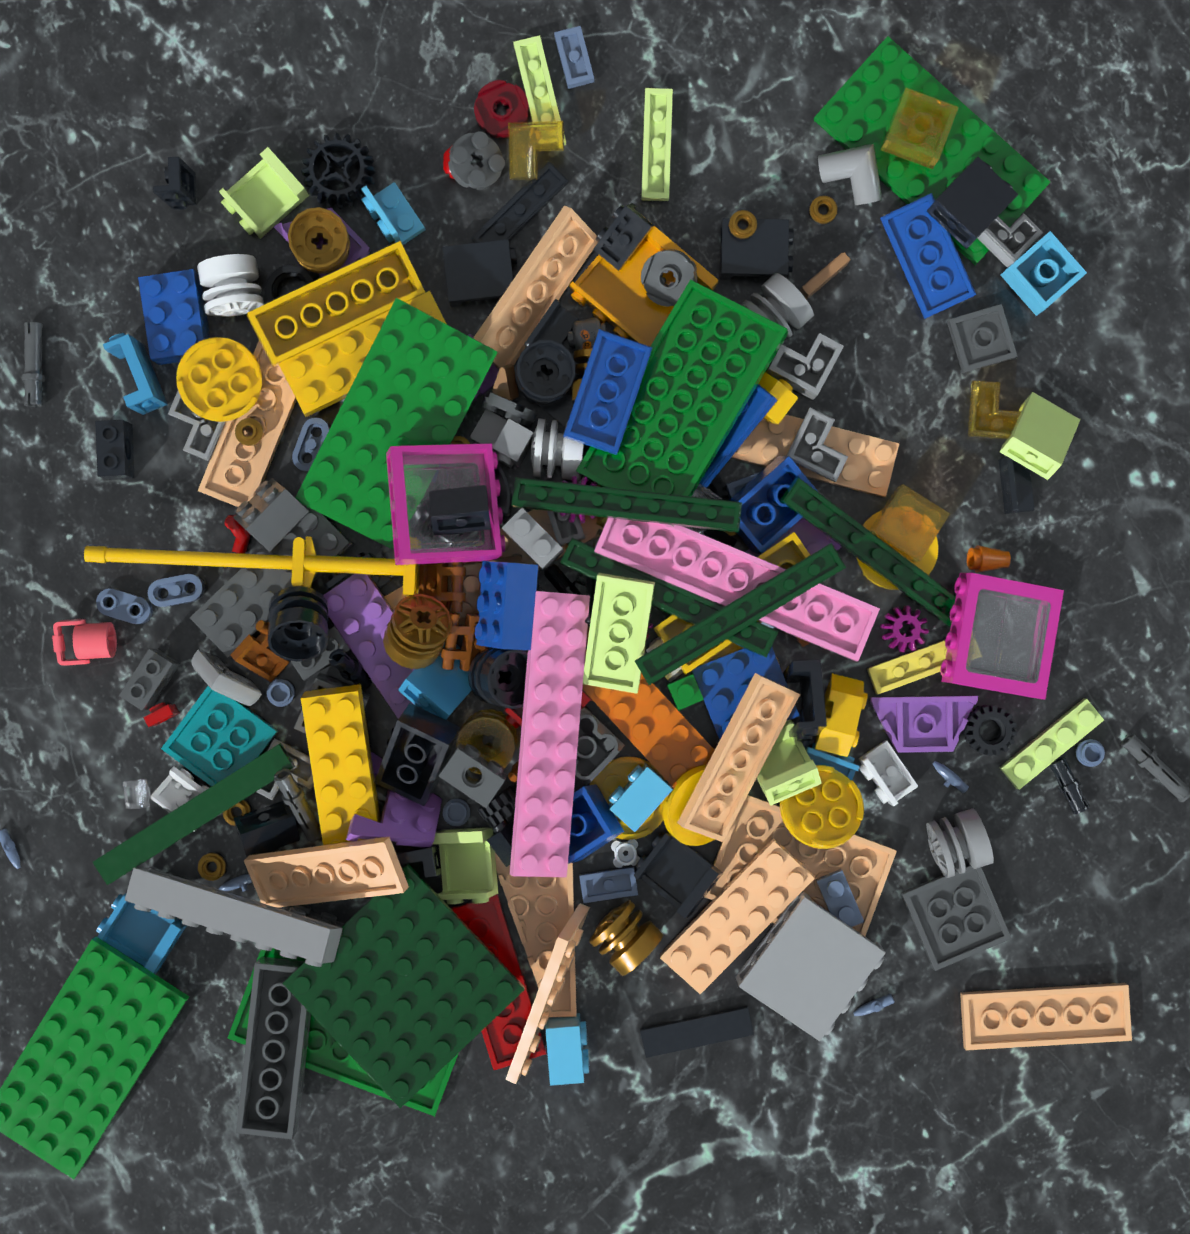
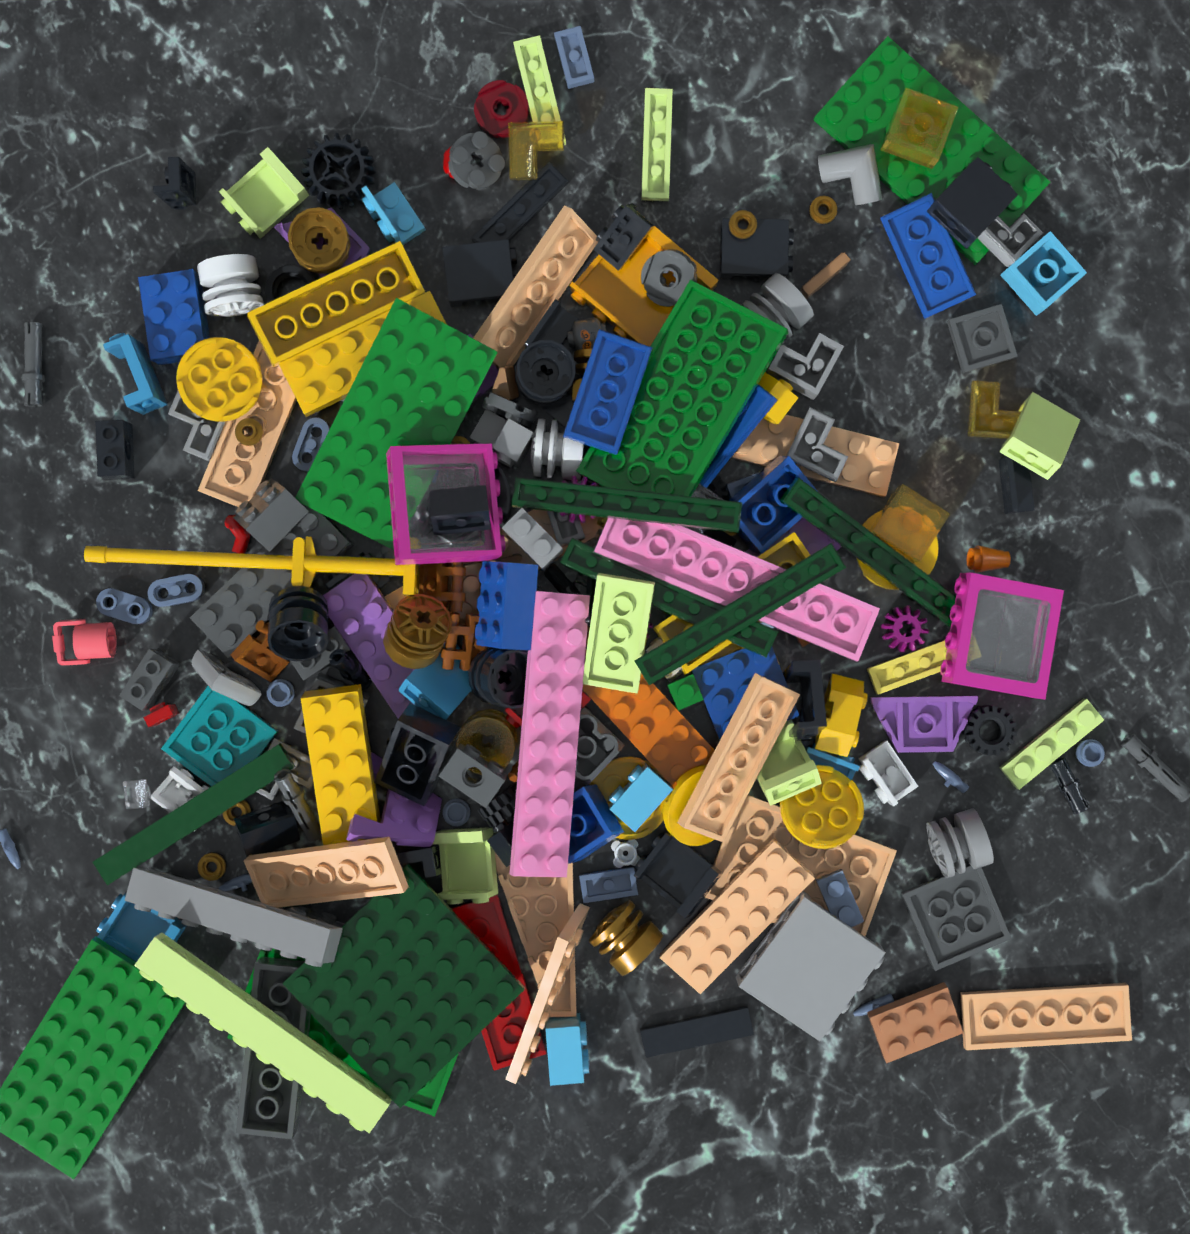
(263, 1032): none -> yellowish green brick
(915, 1022): none -> nougat plate

